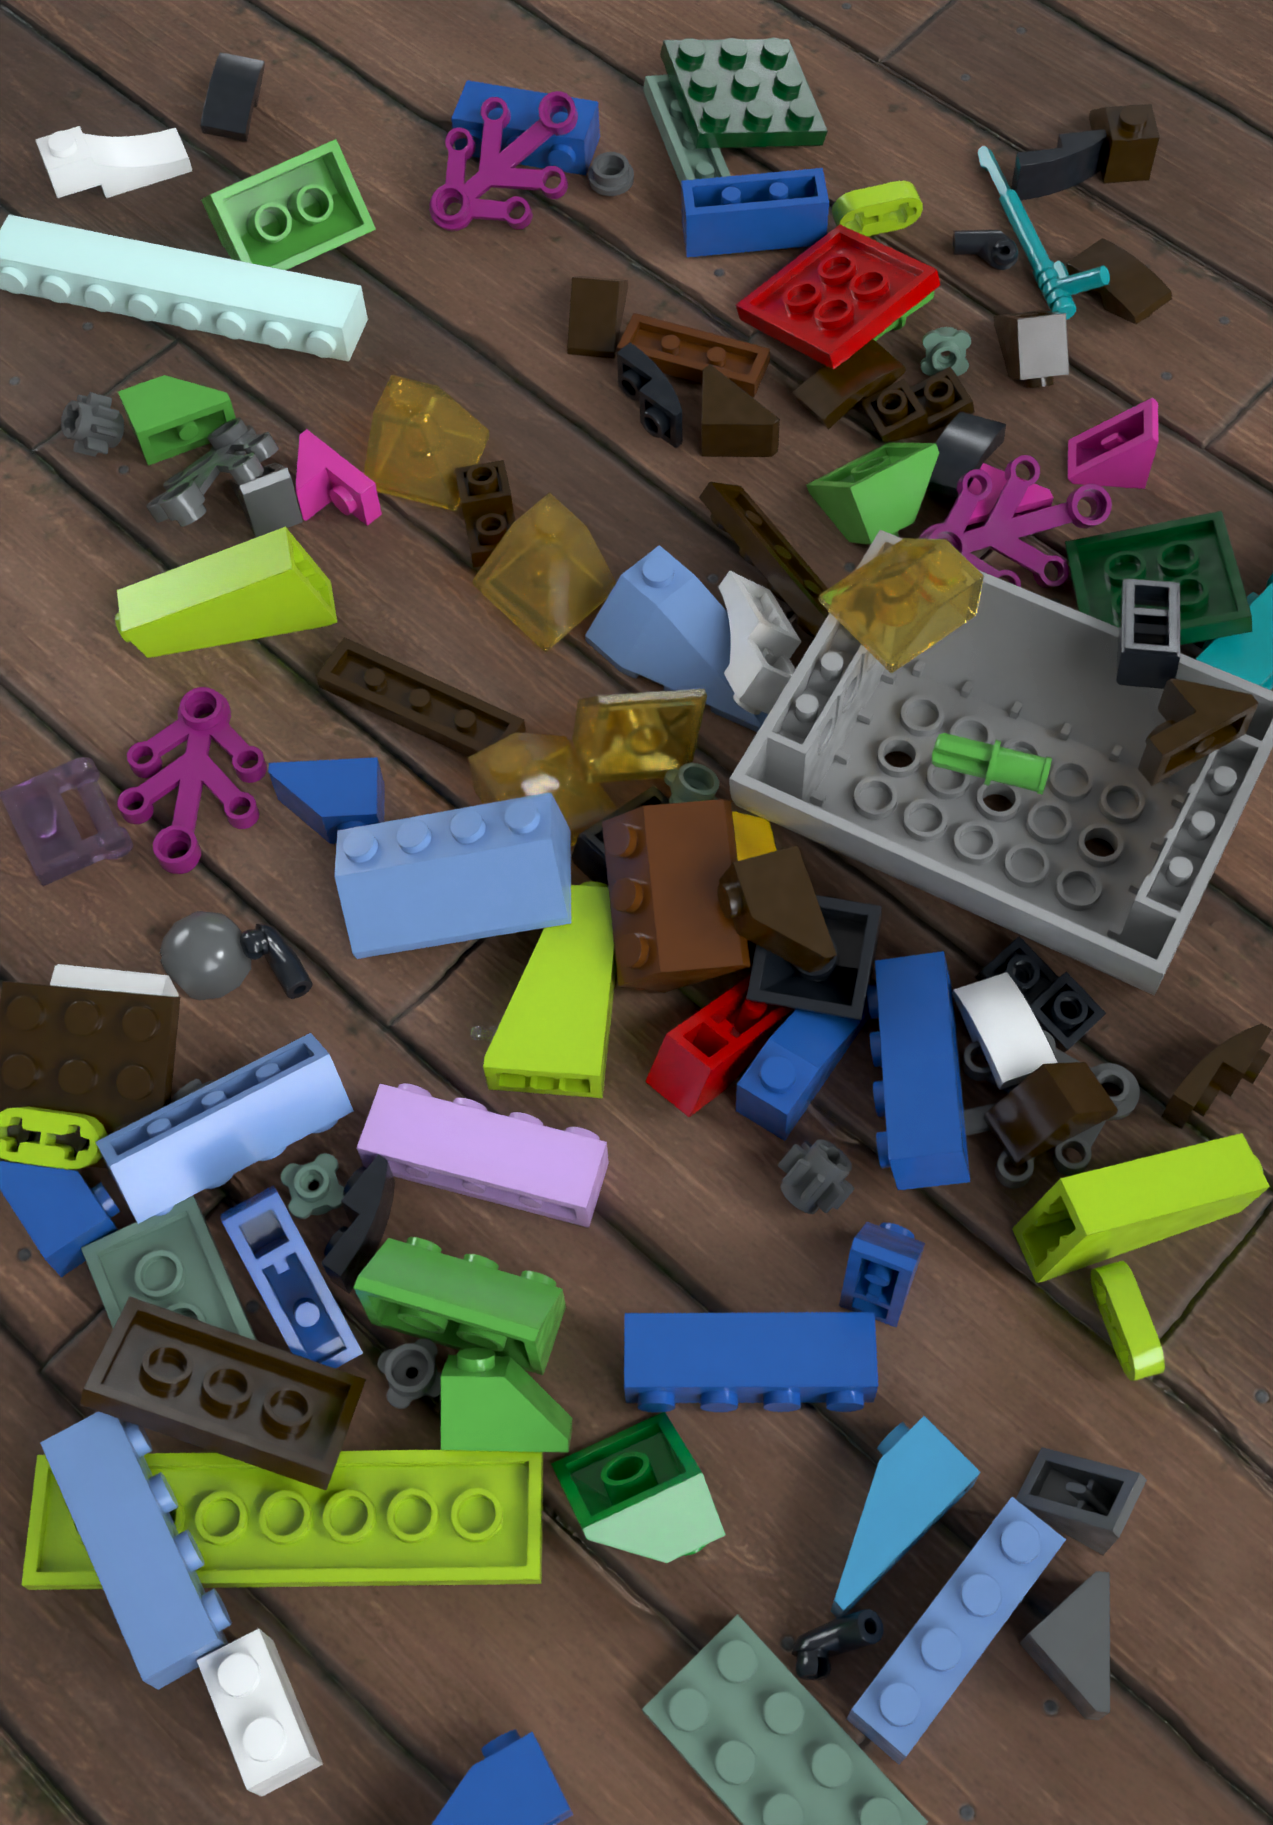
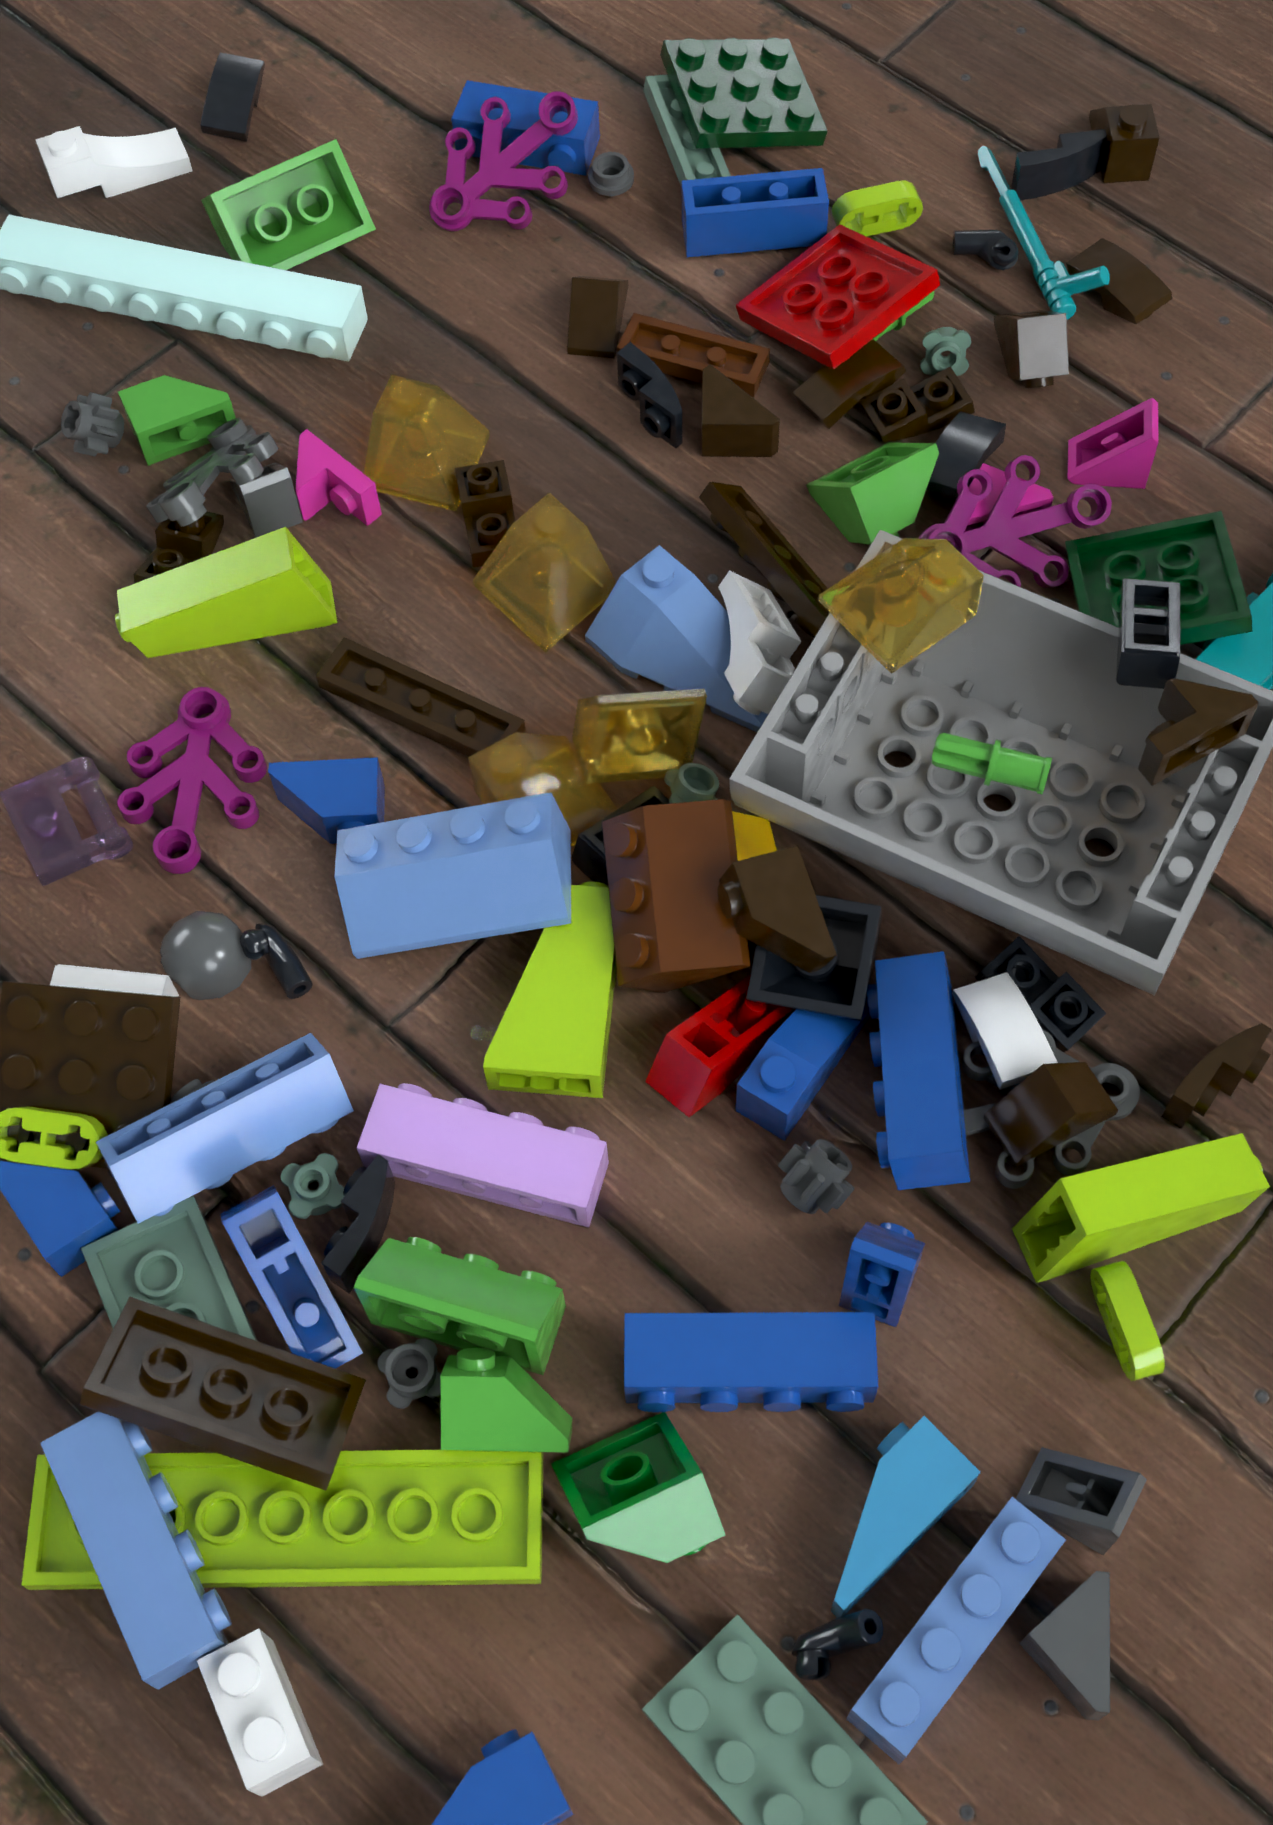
(181, 544): none -> dark brown slope

